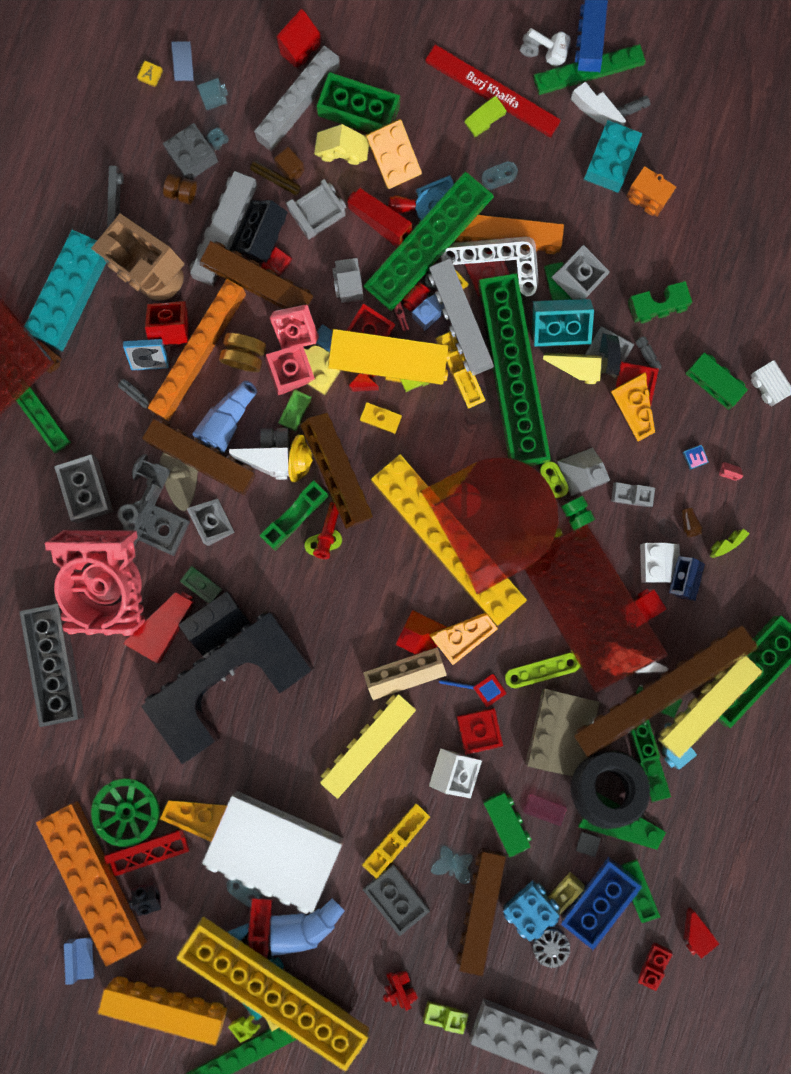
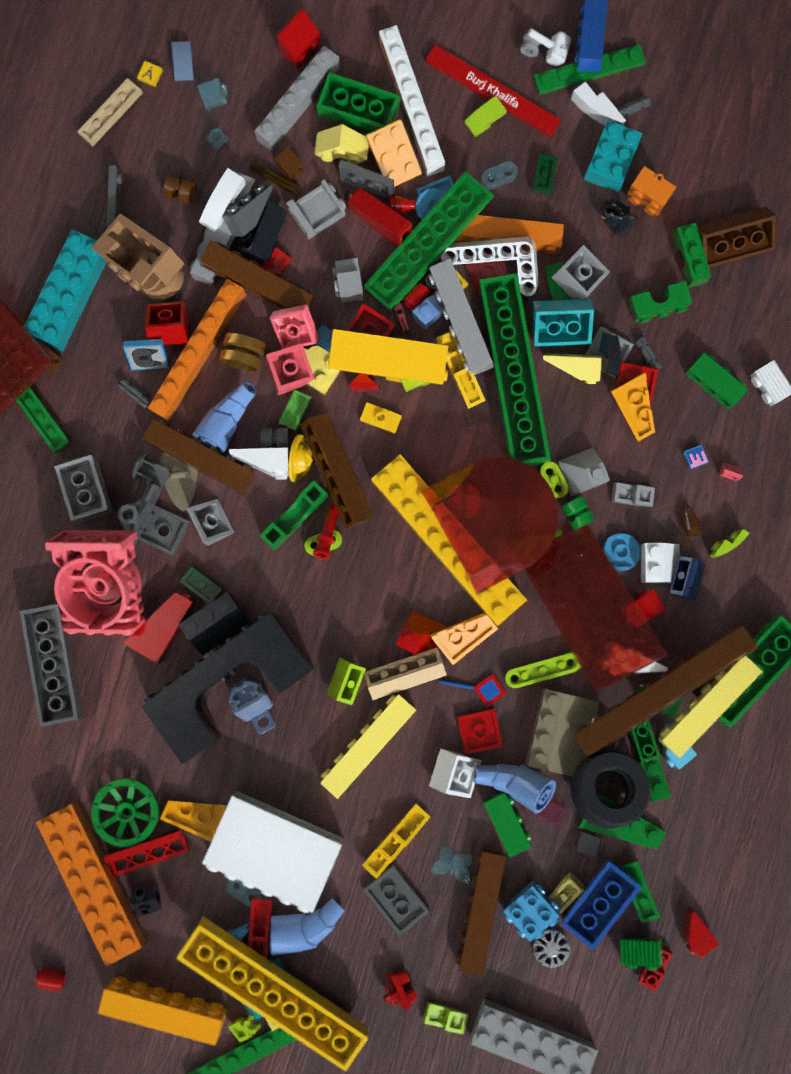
(50, 979): none -> red brick
(78, 959): medium blue panel -> none
(110, 112): none -> tan plate
(190, 152): dark grey brick -> none
(221, 199): none -> white slope
(246, 214): none -> dark grey slope
(251, 703): none -> sand blue piece
(345, 681): none -> lime brick
(366, 179): none -> dark grey tile
(411, 101): none -> white brick
(521, 782): none -> medium blue piece
(544, 174): none -> dark green plate
(617, 216): none -> black hair
(622, 551): none -> dark azure tile
(641, 952): none -> green brick
(689, 243): none -> green arch
(738, 236): none -> reddish brown slope

